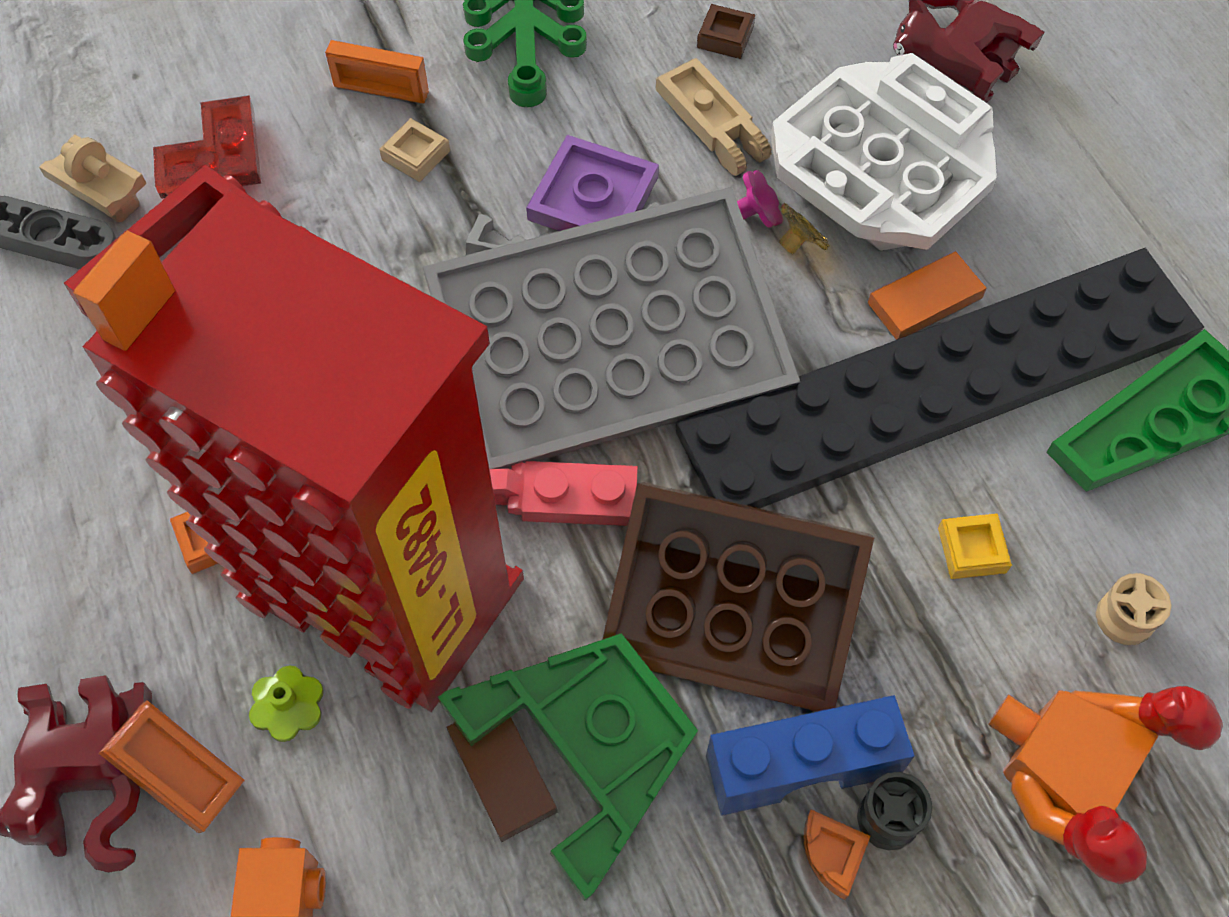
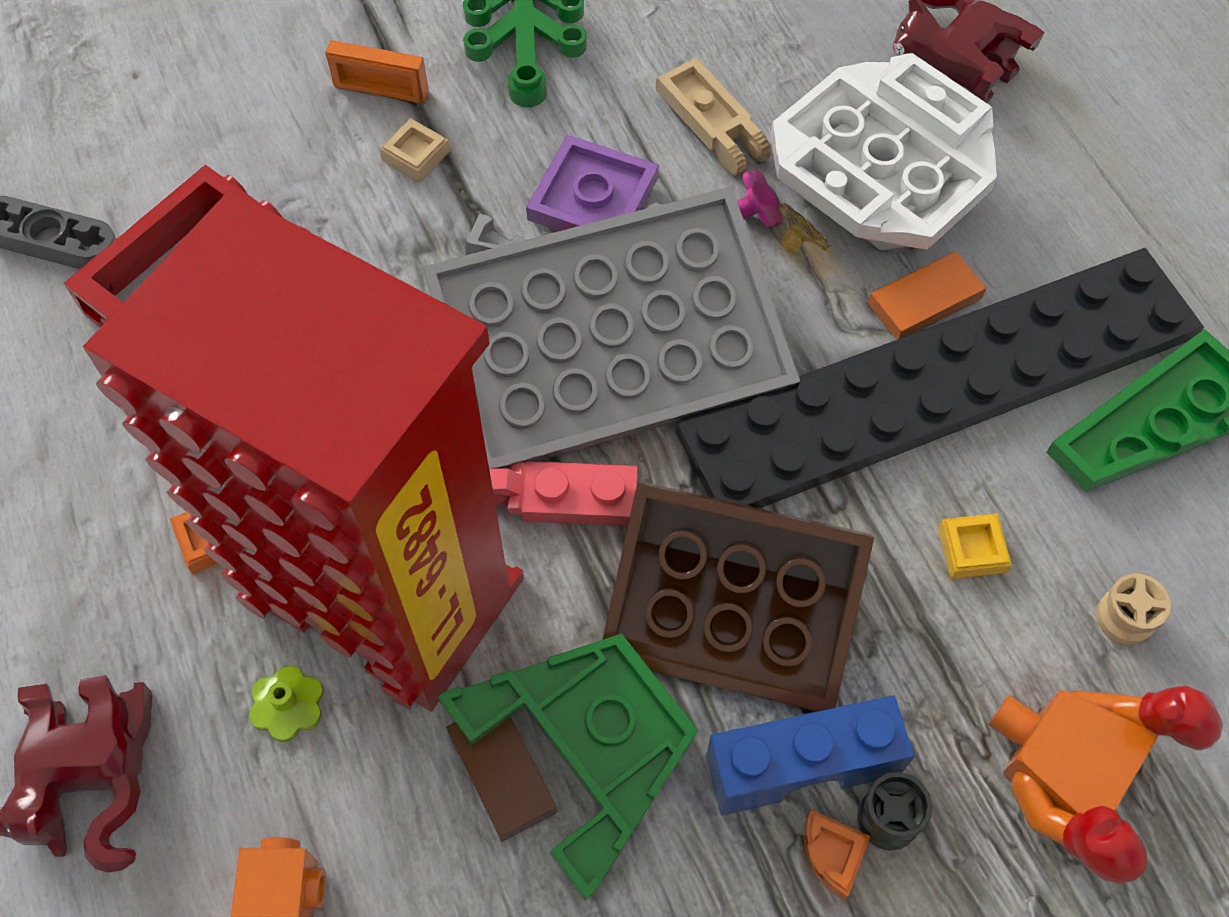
(95, 177): tan hips -> none
(125, 290): orange tile -> none
(172, 766): orange tile -> none
(226, 147): clear red plate -> none
(725, 31): reddish brown tile -> none

